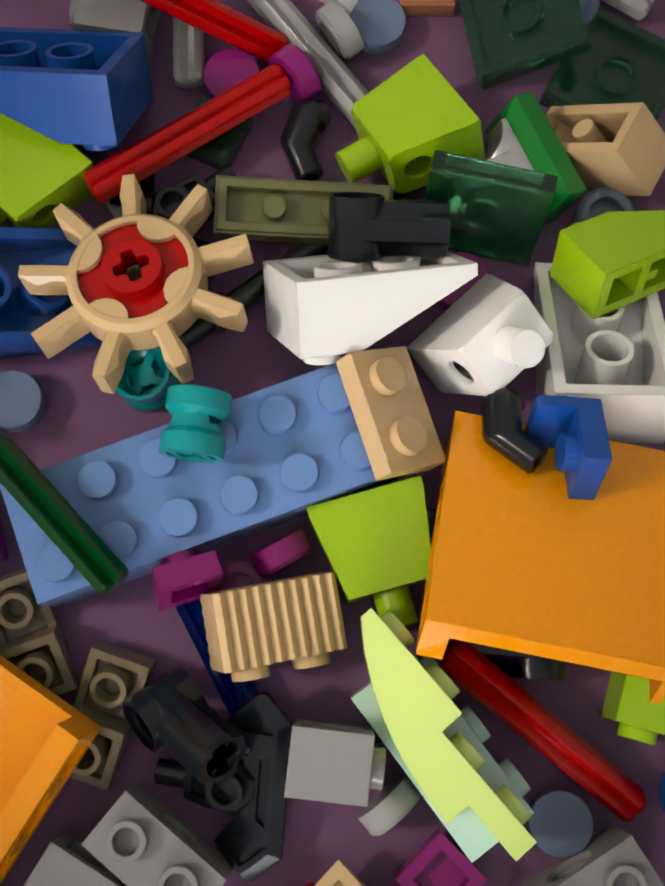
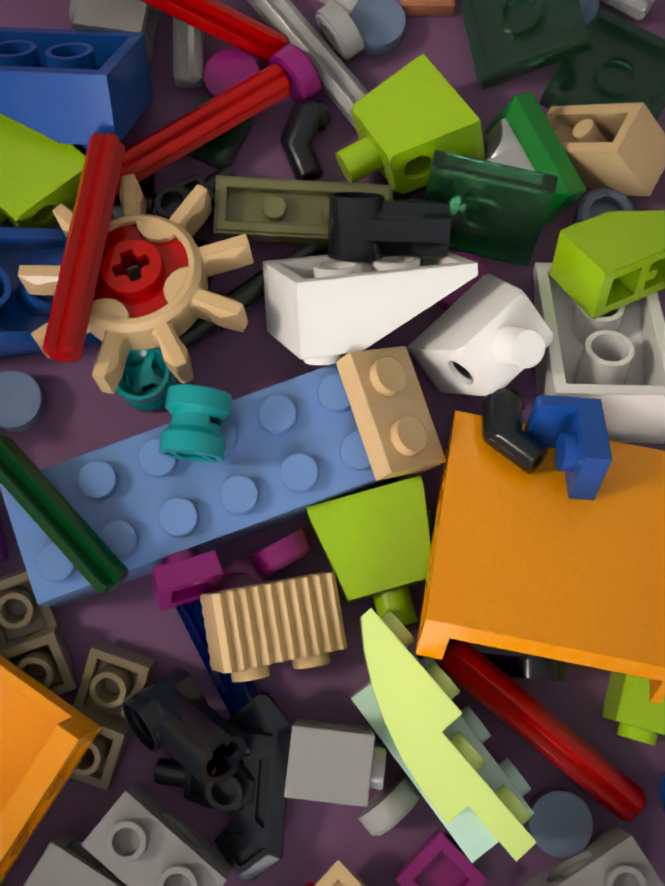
(84, 249): none -> red axle

